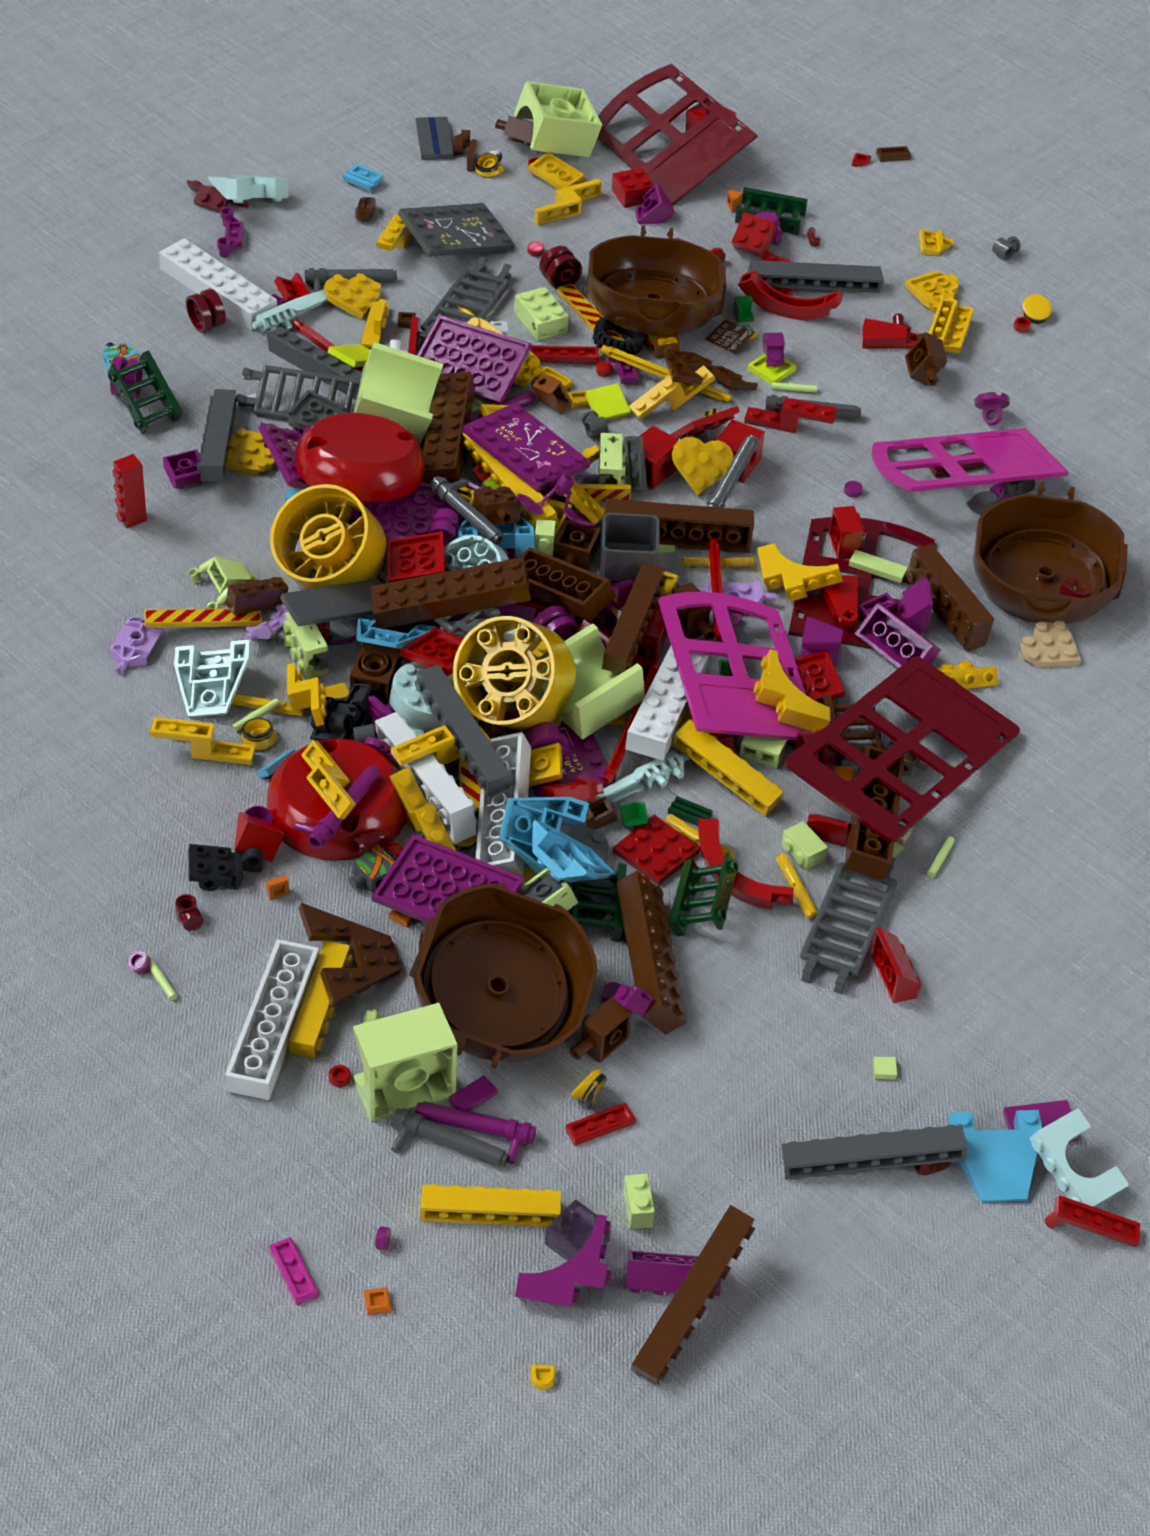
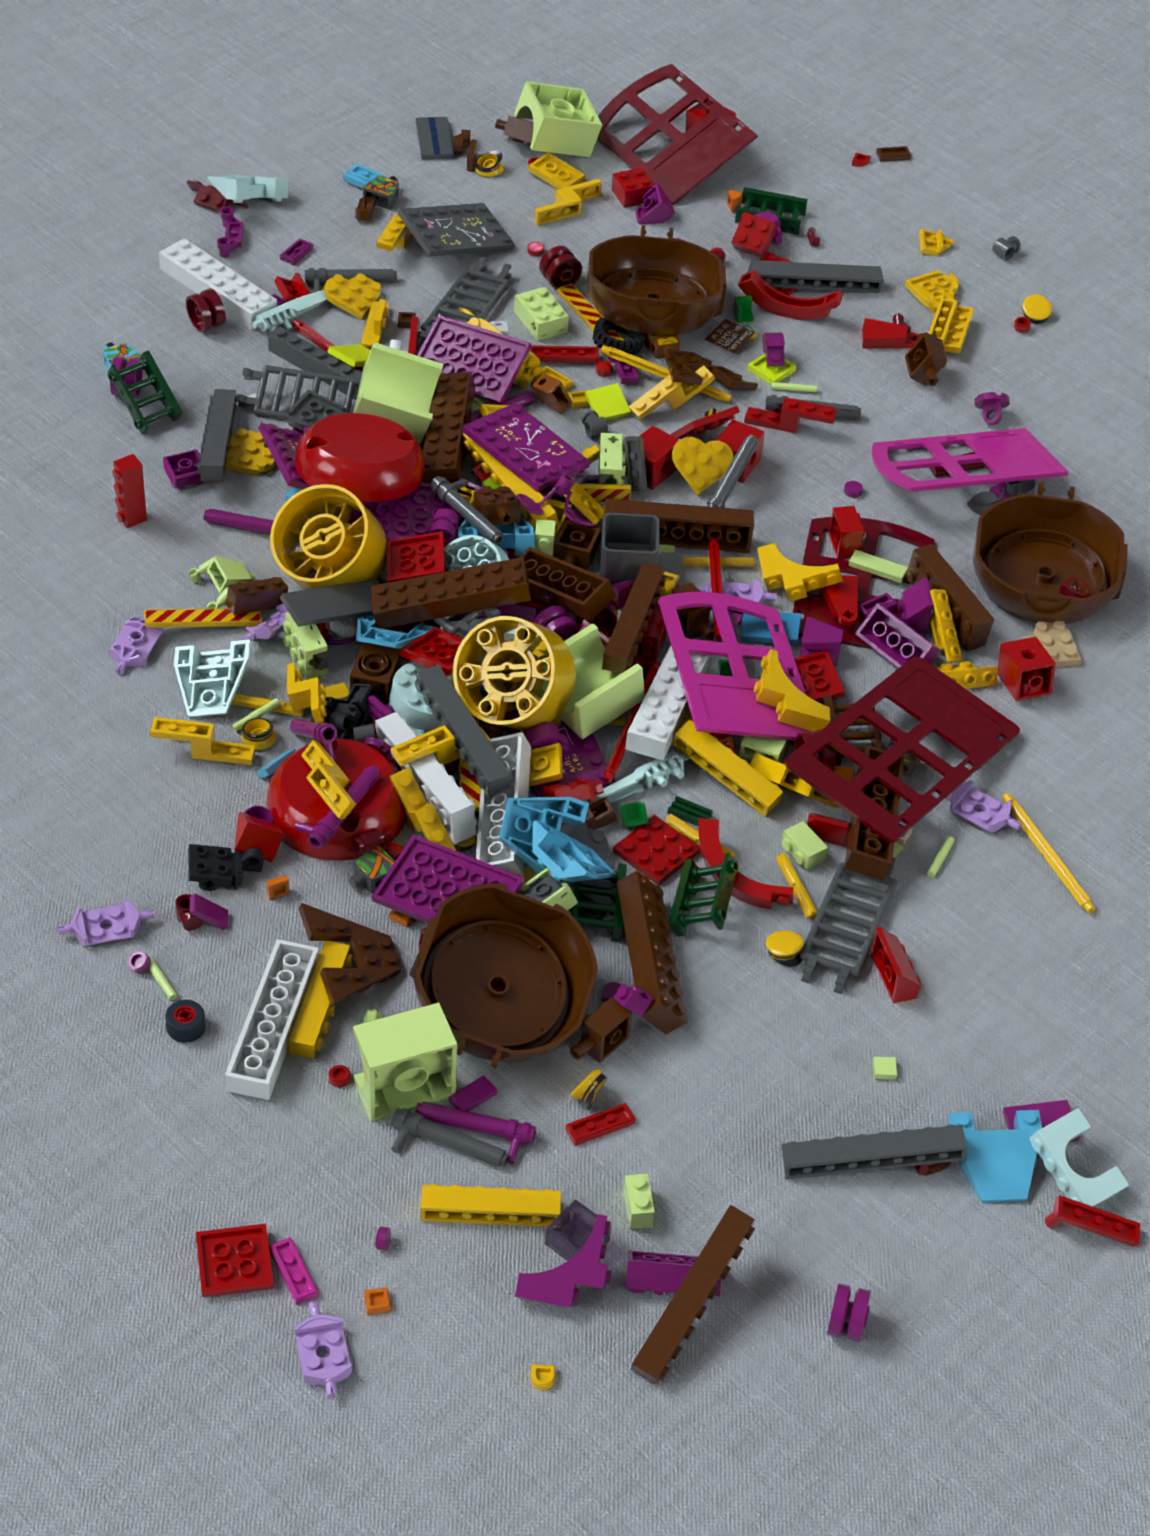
(122, 918): none -> lavender plate
(185, 1021): none -> black wheel
(208, 911): none -> magenta tile
(234, 1260): none -> red plate
(238, 521): none -> magenta cylinder
(297, 251): none -> magenta tile
(319, 1334): none -> lavender plate
(321, 732): none -> magenta cylinder
(384, 190): none -> dark grey torso
(757, 629): none -> dark azure tile
(779, 774): none -> yellow slope
(785, 947): none -> yellow piece
(849, 1312): none -> magenta wheel
(943, 626): none -> yellow bracket
(994, 815): none -> lavender plate
(1026, 668): none -> red brick
(1049, 854): none -> yellow piece

